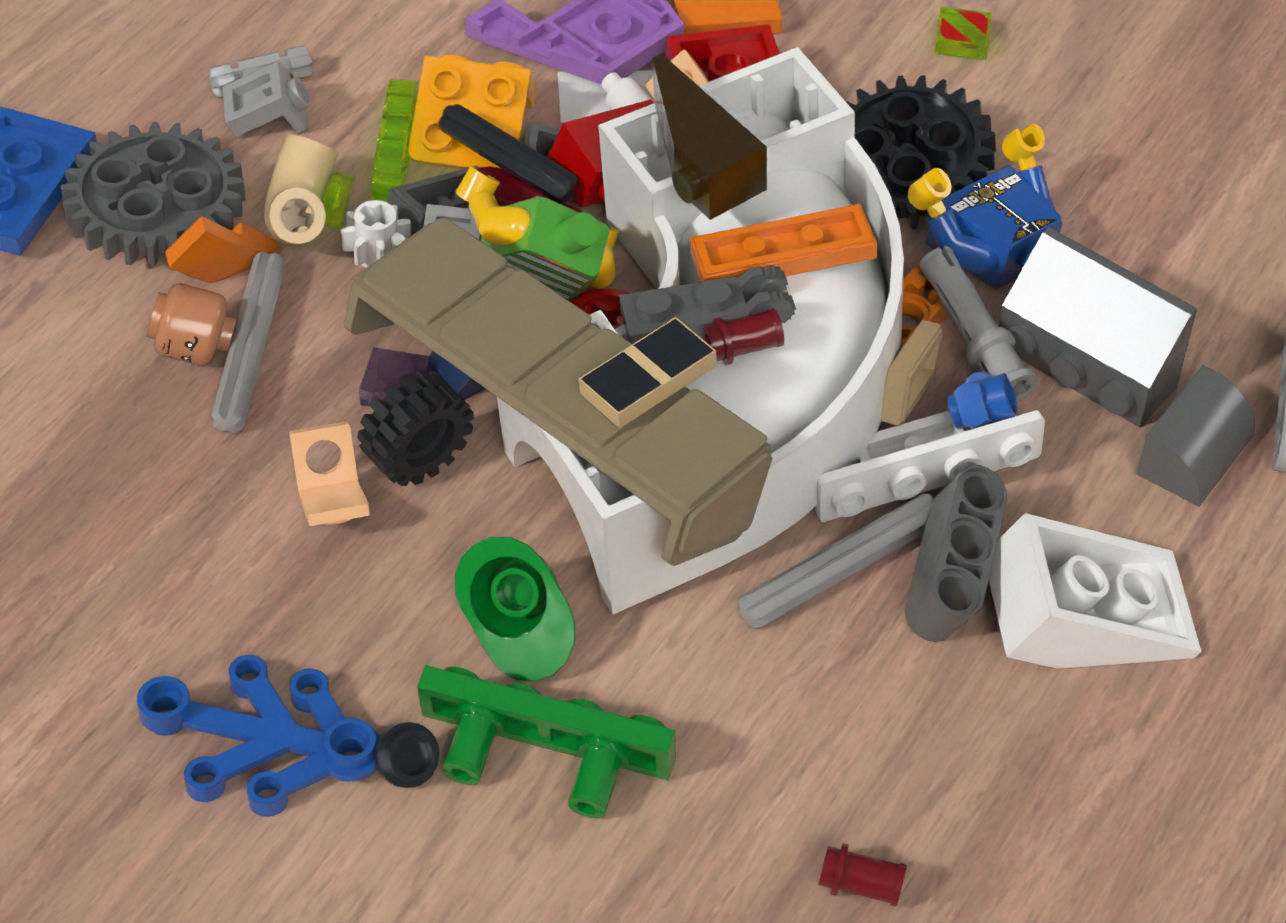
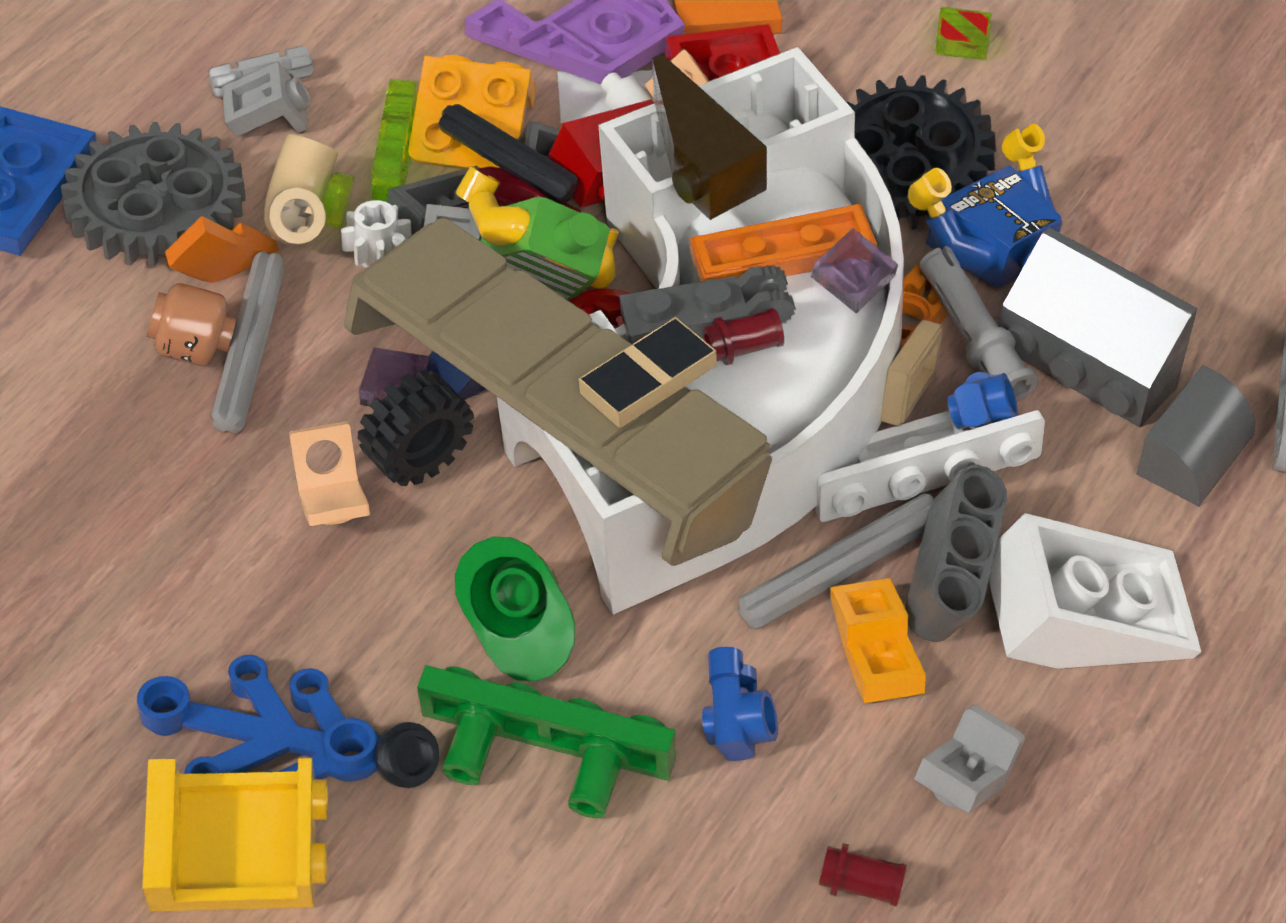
(233, 838): none -> yellow panel
(739, 711): none -> blue plate
(854, 270): none -> clear purple plate
(876, 640): none -> light orange slope
(973, 762): none -> light grey bracket

